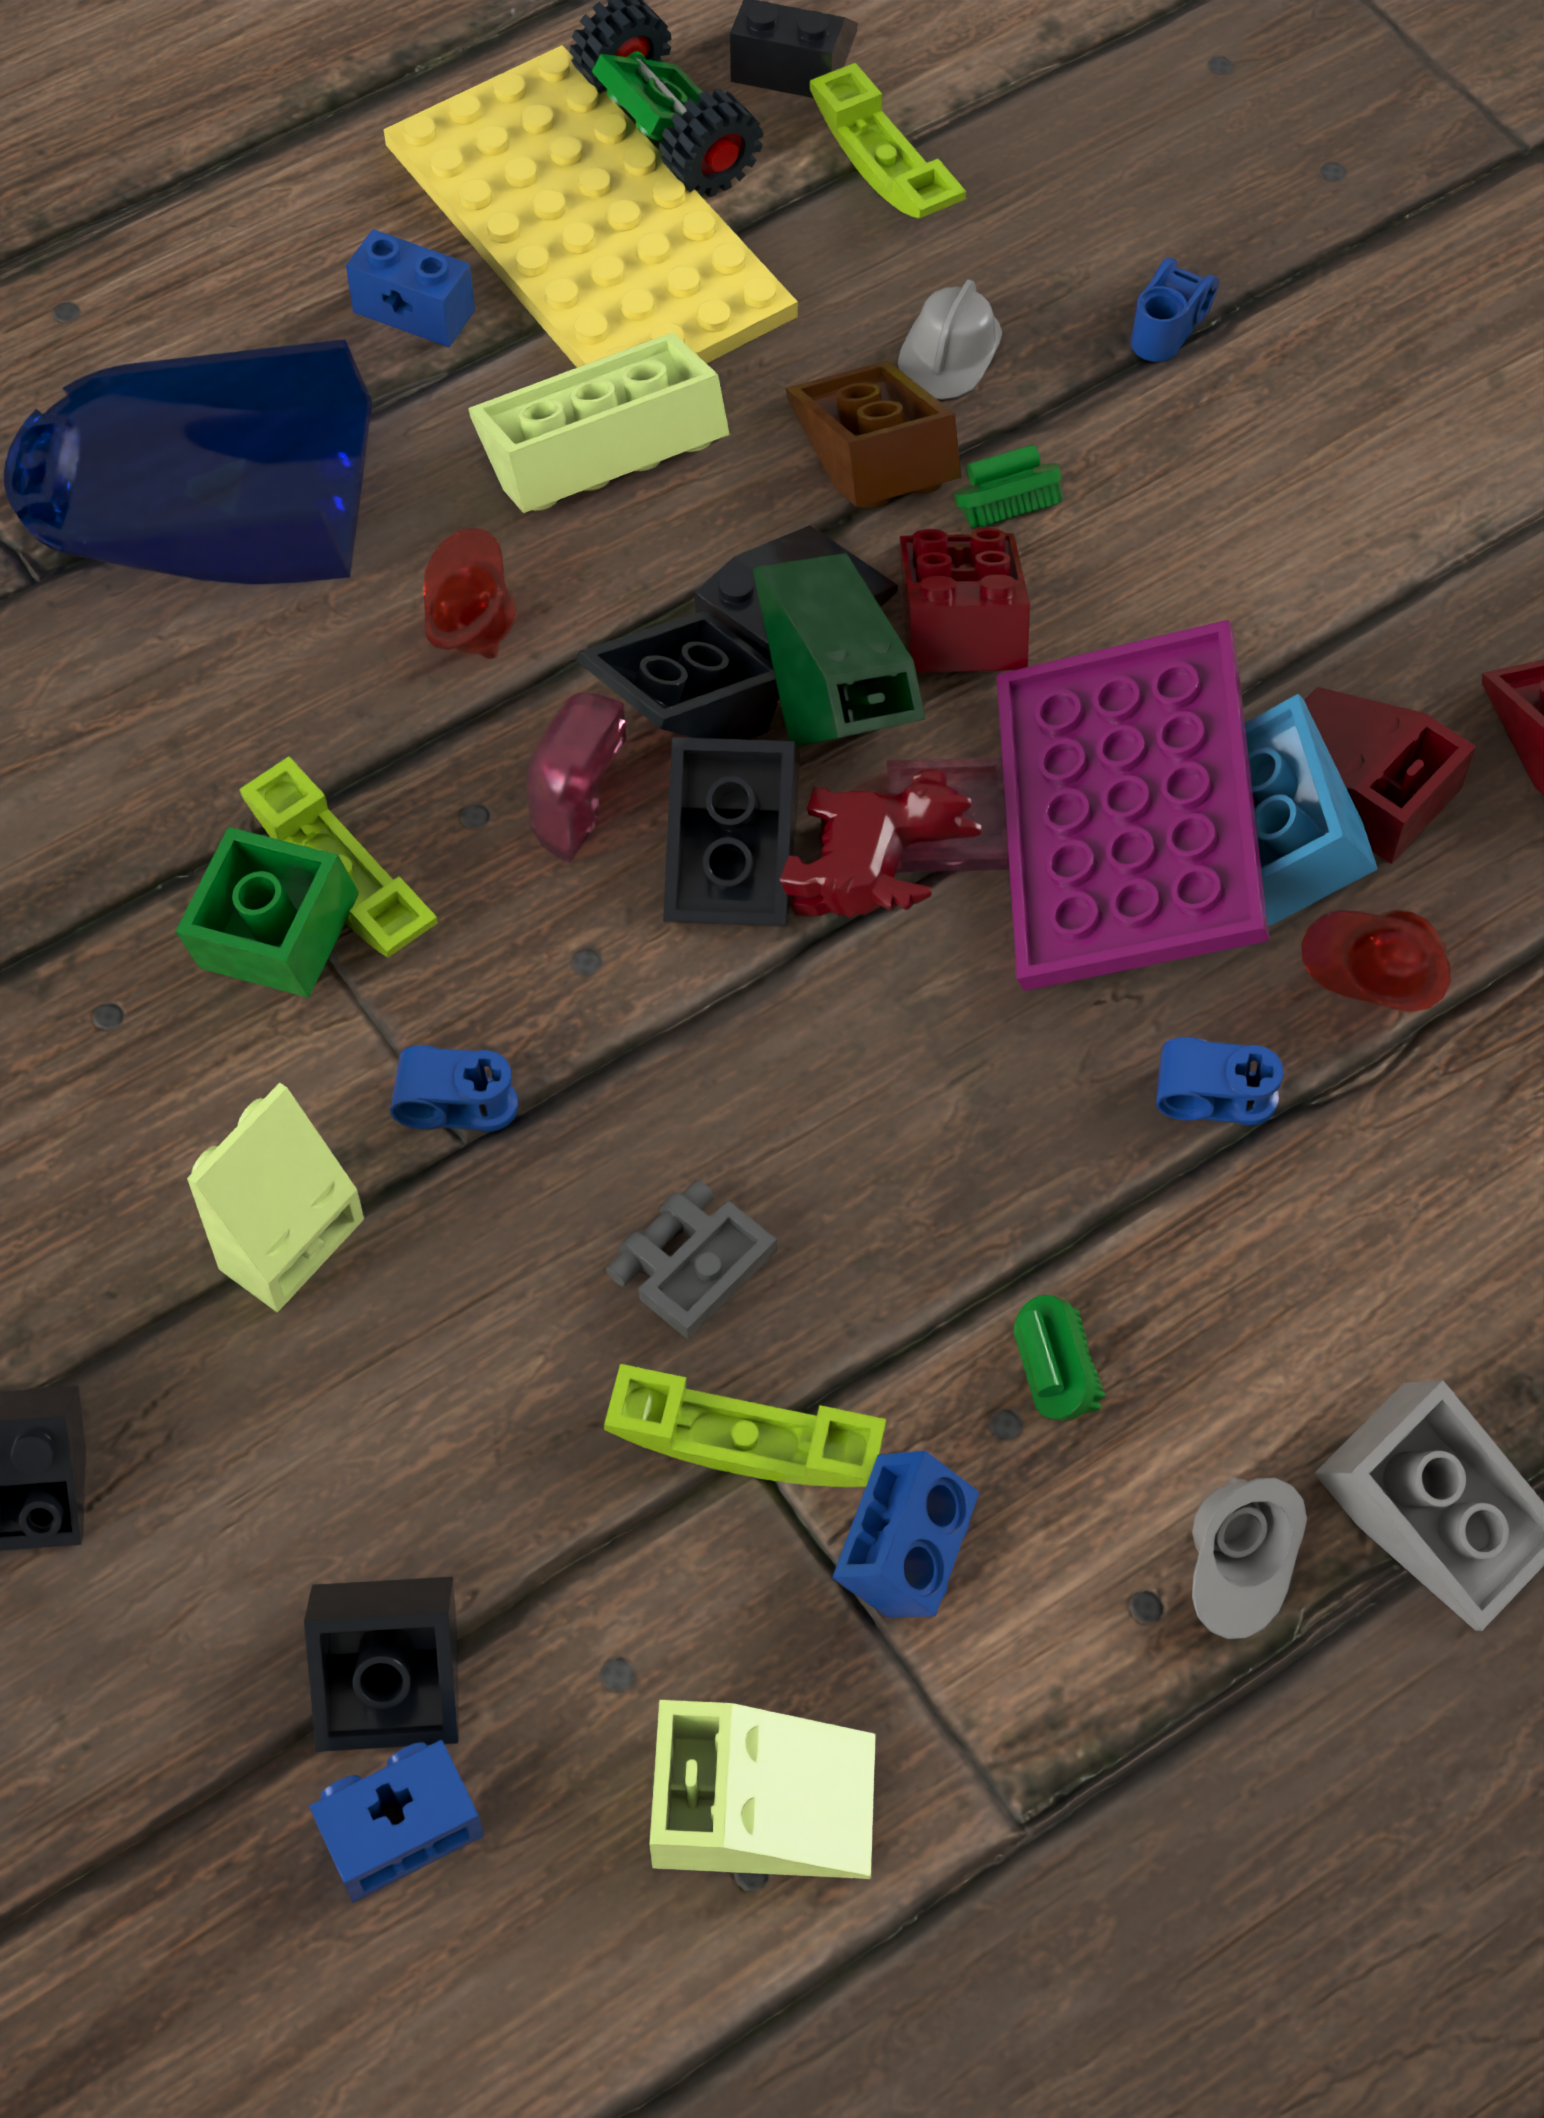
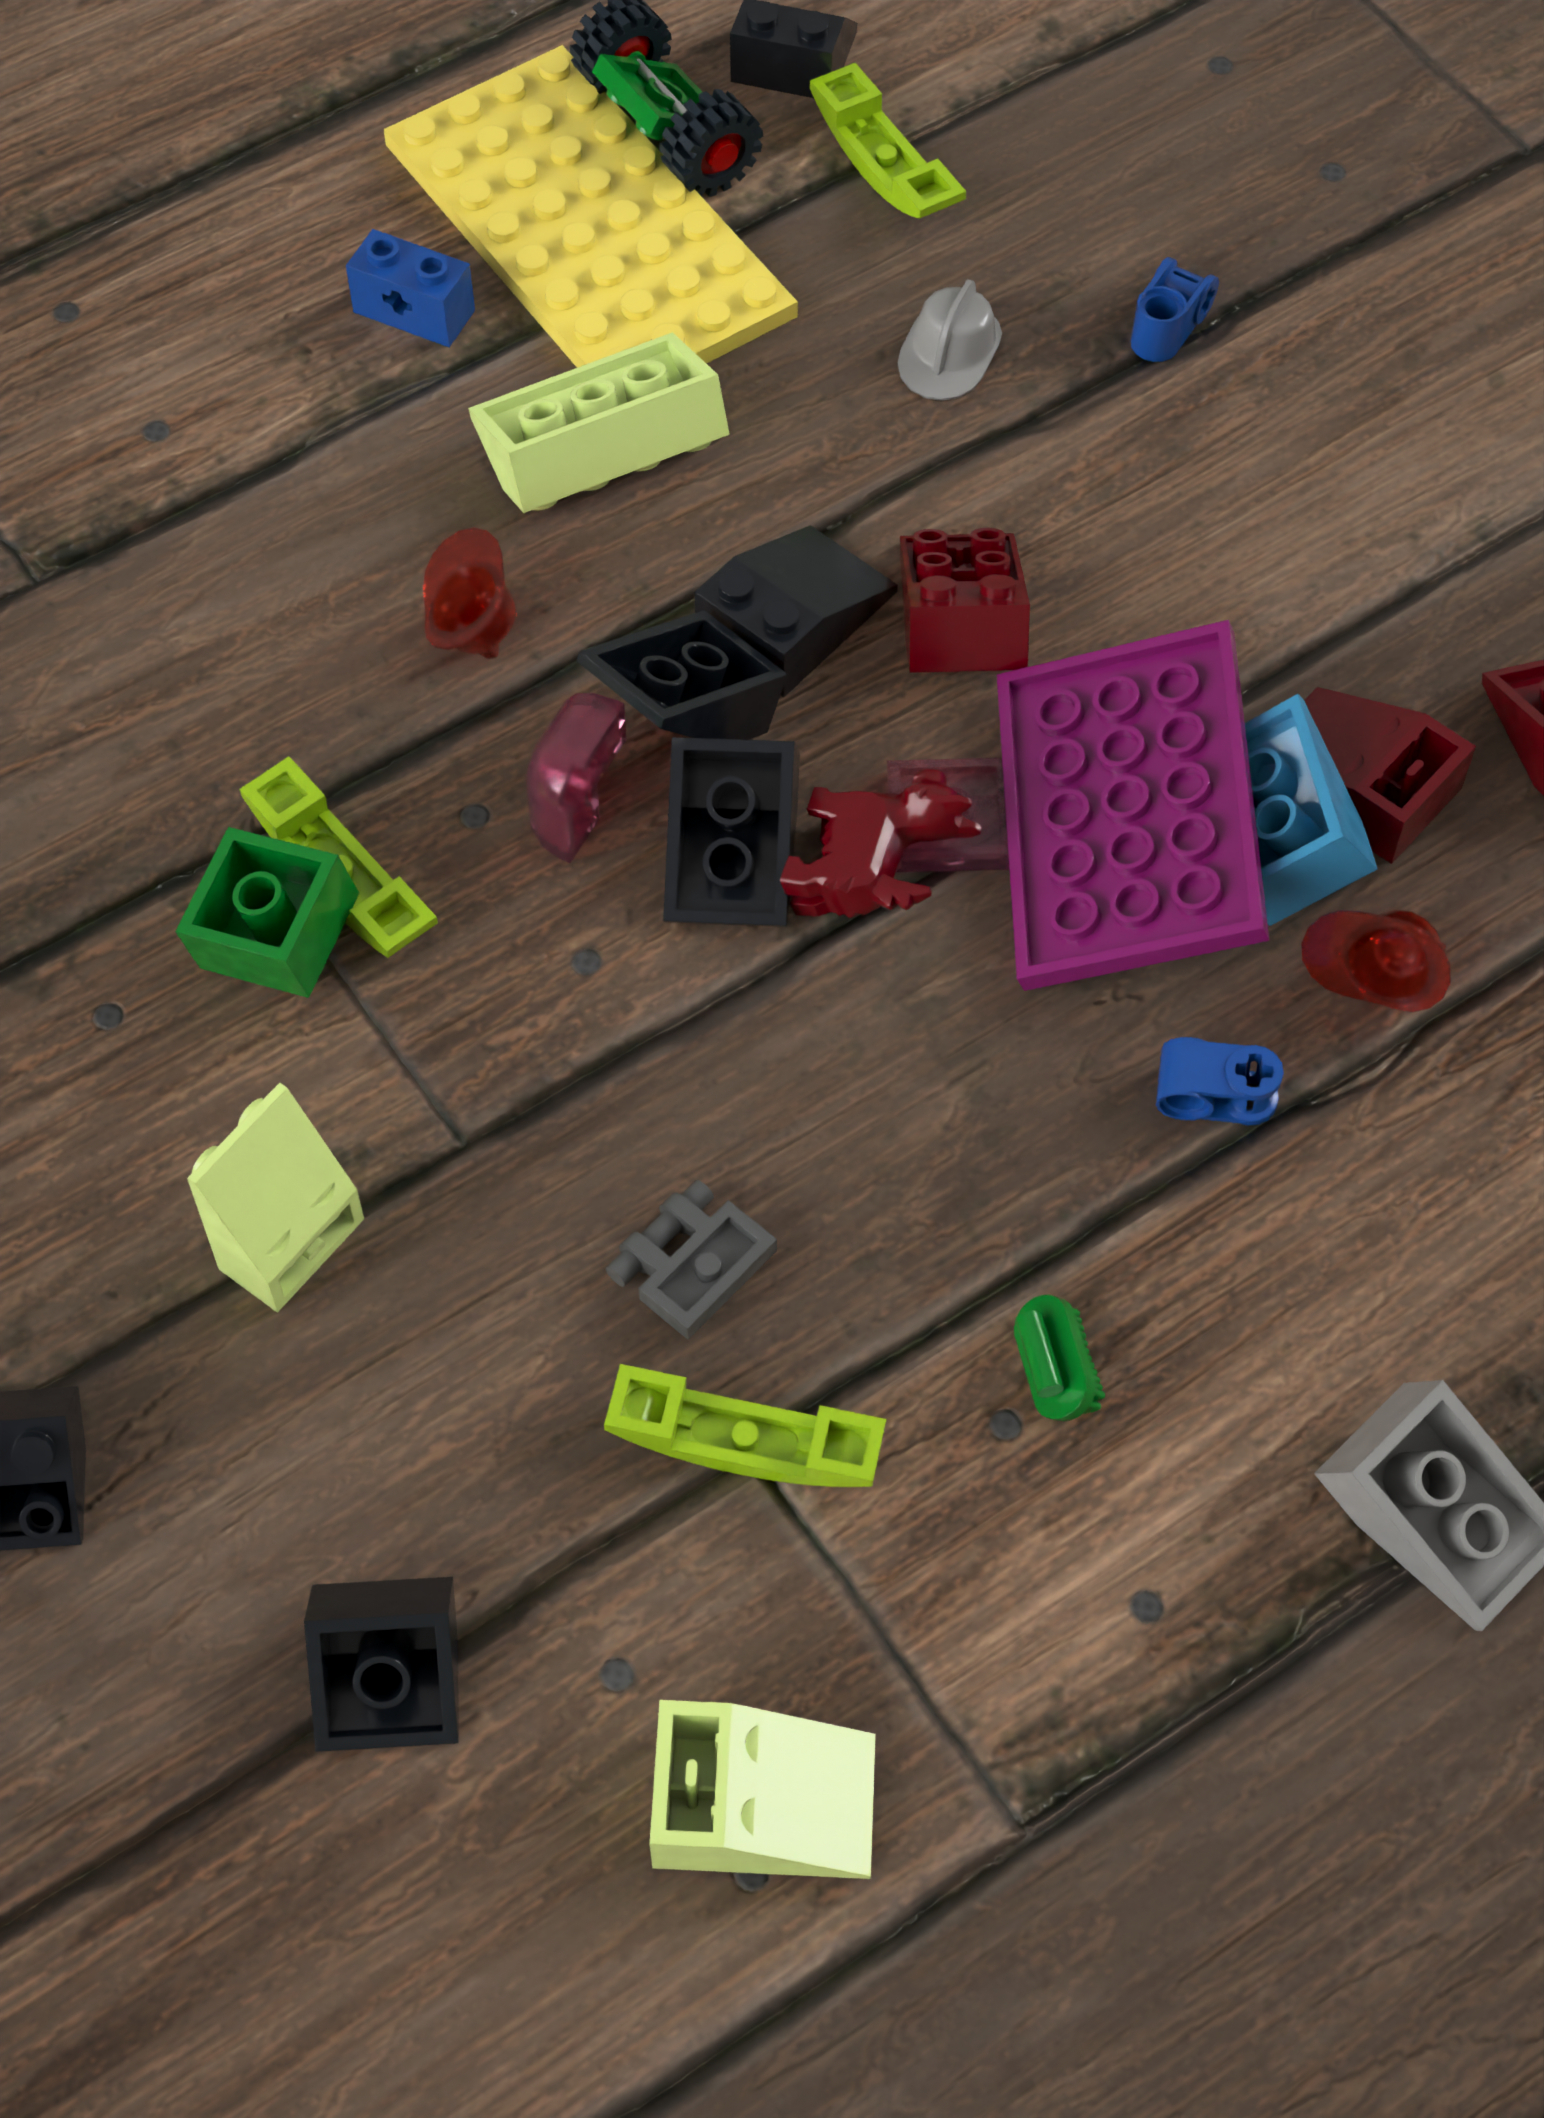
(202, 465): clear blue windscreen -> none
(363, 1840): blue brick -> none
(448, 1087): blue piece -> none
(834, 652): dark green slope -> none
(878, 433): reddish brown slope -> none
(906, 1535): blue brick -> none
(1008, 486): green piece -> none
(1246, 1554): light grey piece -> none

